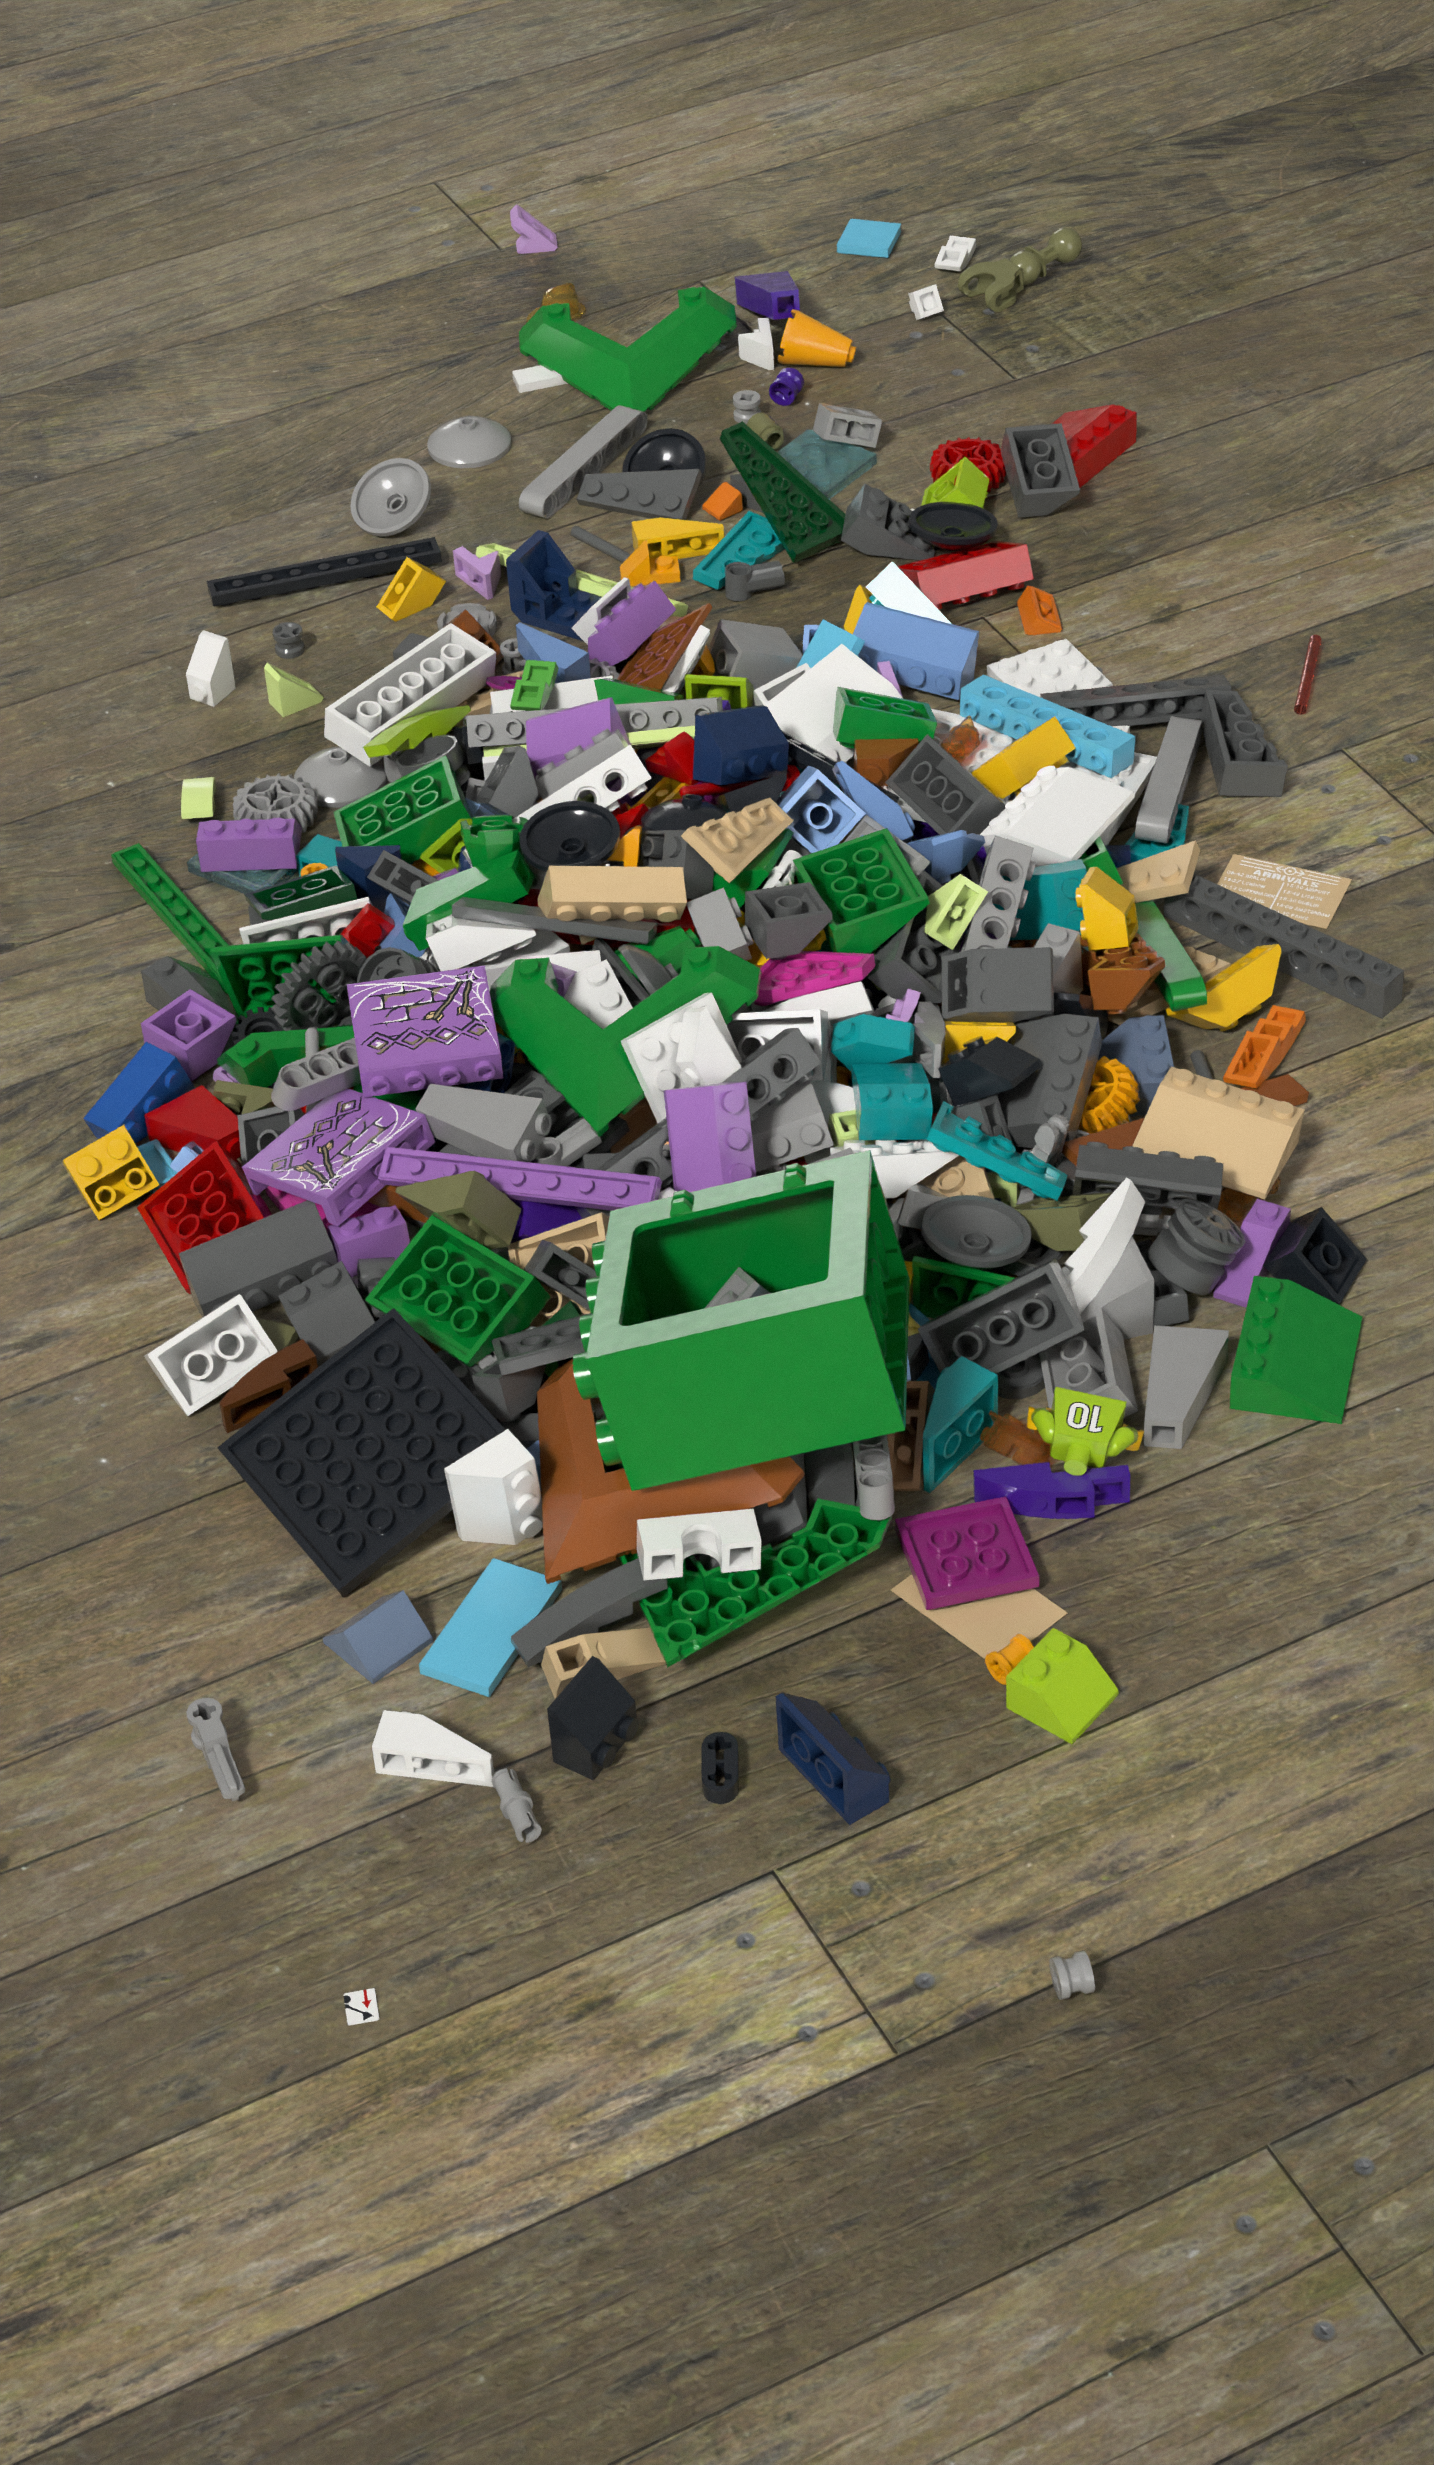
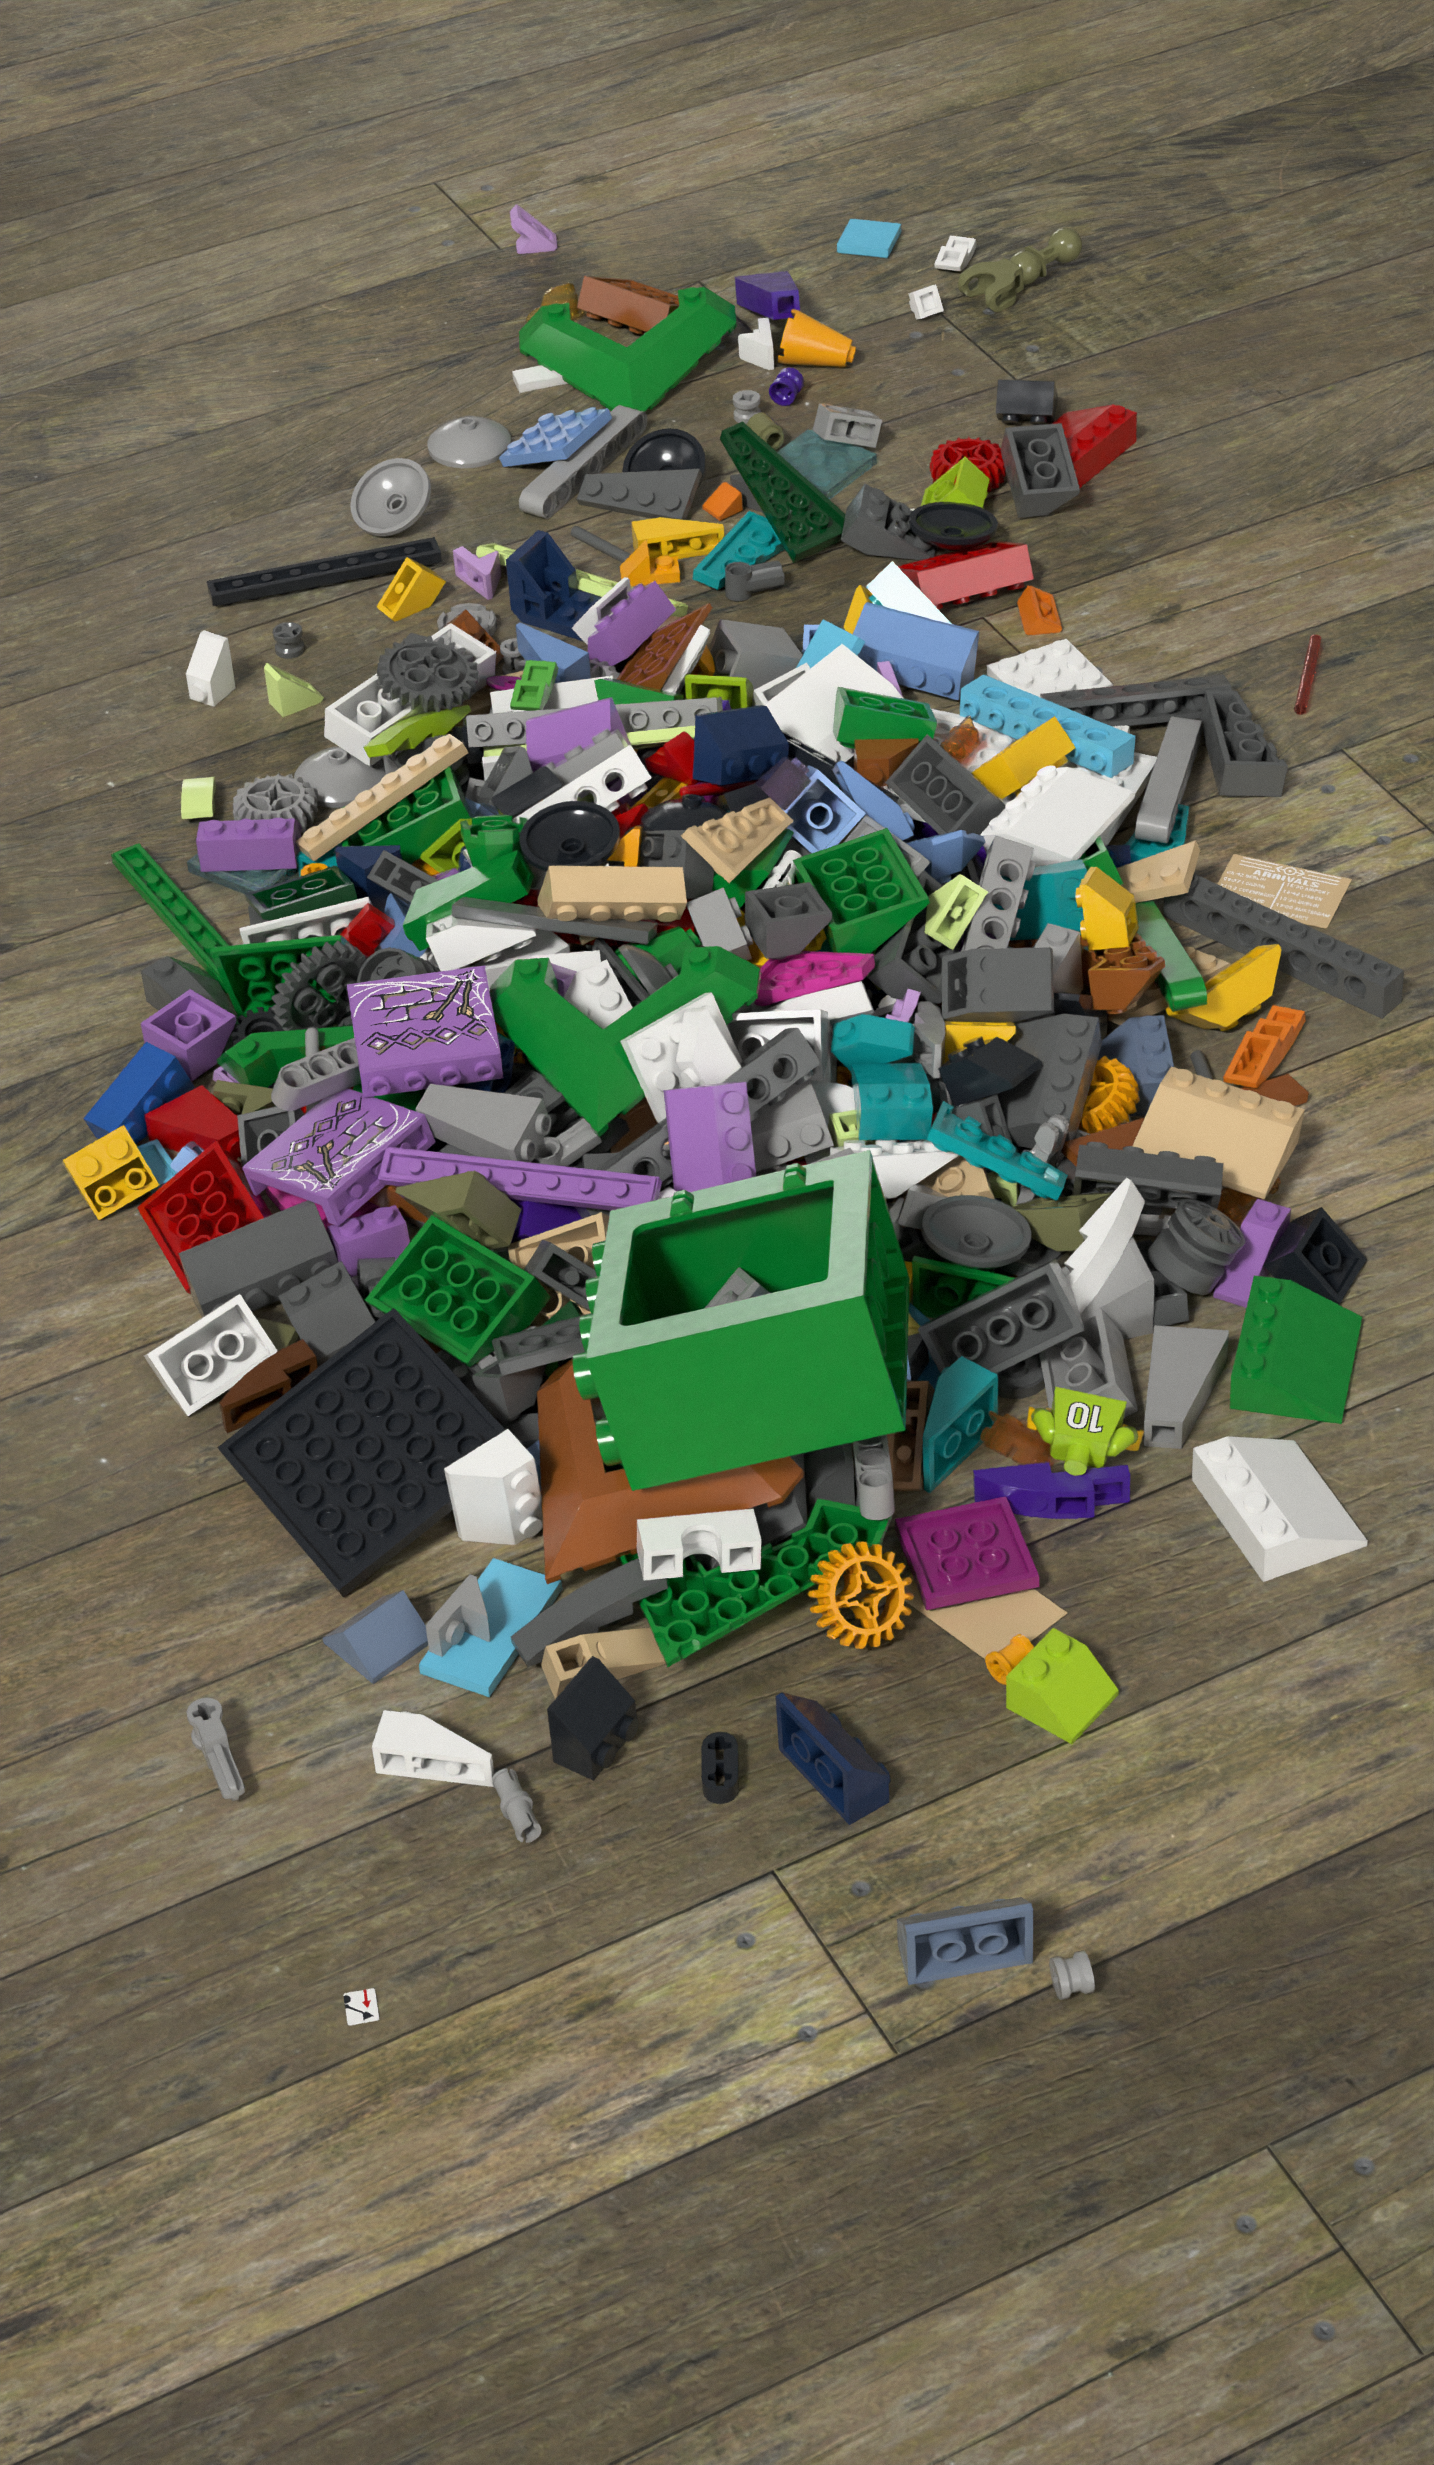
(381, 797): none -> tan plate
(427, 673): none -> dark grey gear
(458, 1614): none -> light grey slope
(526, 792): none -> black slope
(555, 437): none -> medium blue plate
(626, 302): none -> dark orange slope
(784, 781): none -> clear purple slope
(867, 1608): none -> light orange gear
(966, 1940): none -> sand blue slope
(1026, 401): none -> black slope
(1273, 1504): none -> white slope

